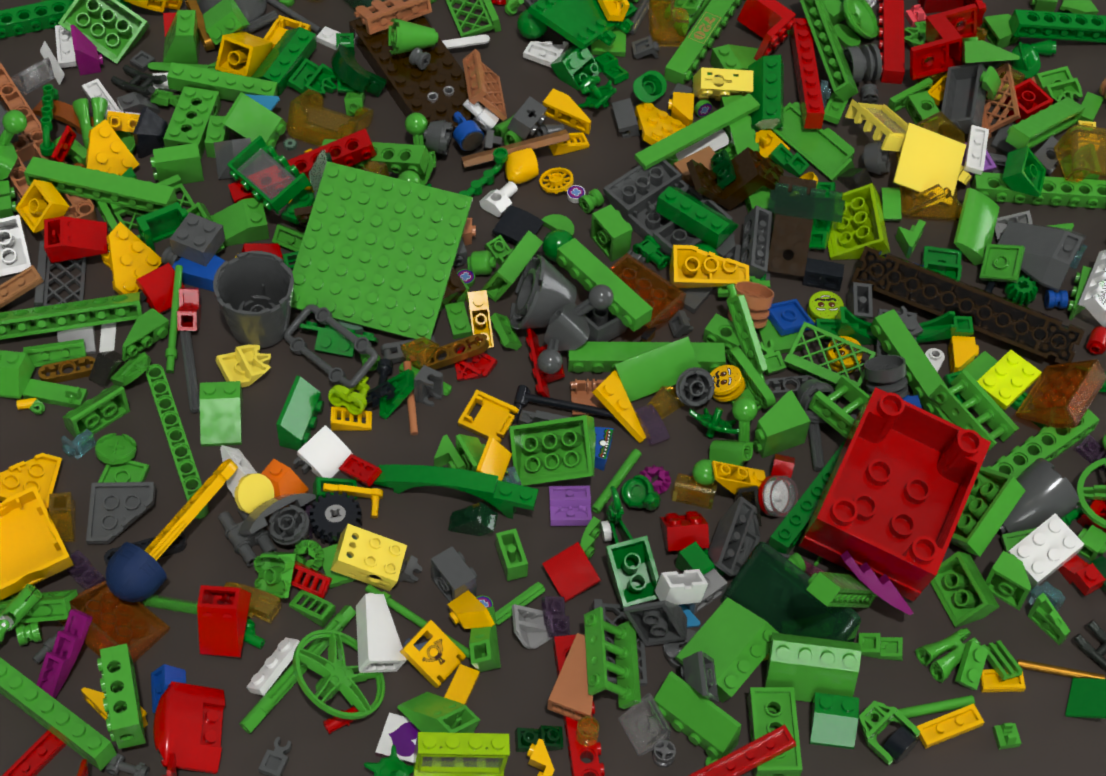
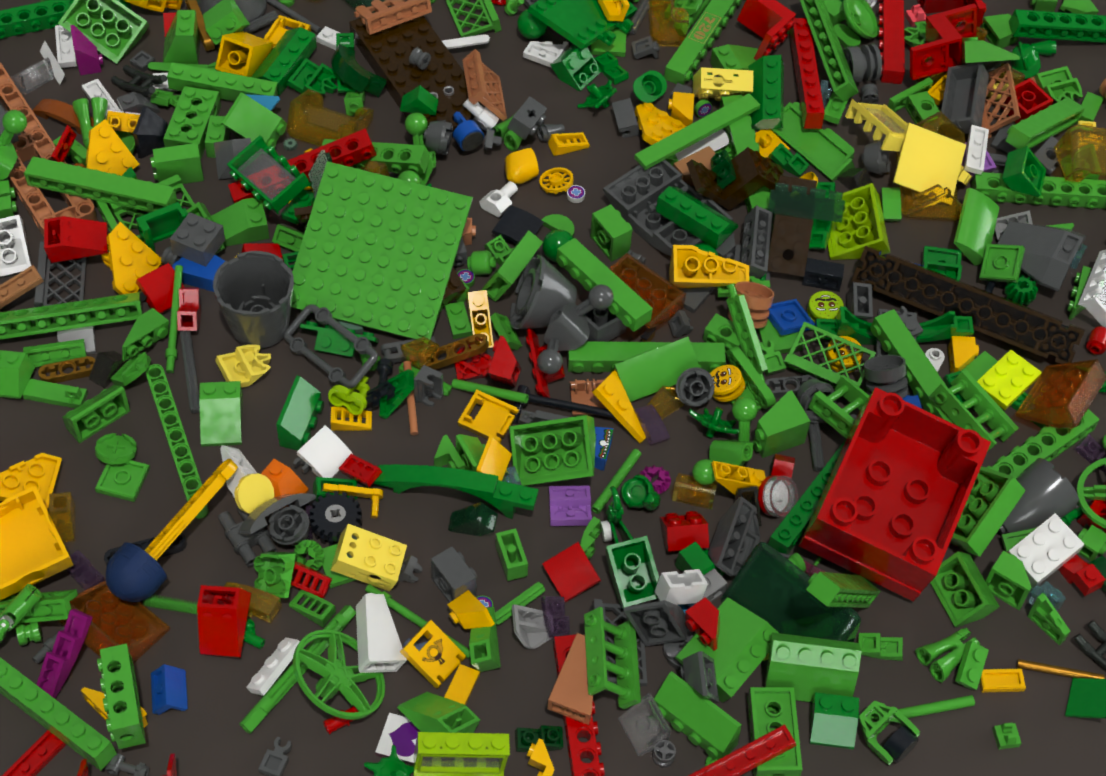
(32, 404): arm -> none
(40, 203): yellow slope -> none
(49, 95): green bar -> none
(80, 445): clear light blue bracket -> none
(107, 338): white sticker -> none
(116, 507): dark grey plate -> none
(190, 726): red slope -> none
(407, 36): bright green cone -> none
(419, 101): none -> green slope
(492, 391): none -> bright green piece
(500, 156): green bar -> none
(504, 365): none -> red slope
(534, 143): medium nougat tile -> none
(565, 110): yellow slope -> none
(584, 86): green arm -> none
(587, 725): clear yellow wheel -> none
(590, 201): bright green wheel -> none
(651, 251): green connector -> none
(705, 621): none -> red slope
(880, 586): magenta slope -> none
(909, 238): bright green slope -> none
(950, 725): yellow plate -> none
(990, 82): bright green slope -> none
(1004, 659): bright green tile -> none
(1056, 299): blue wheel -> none

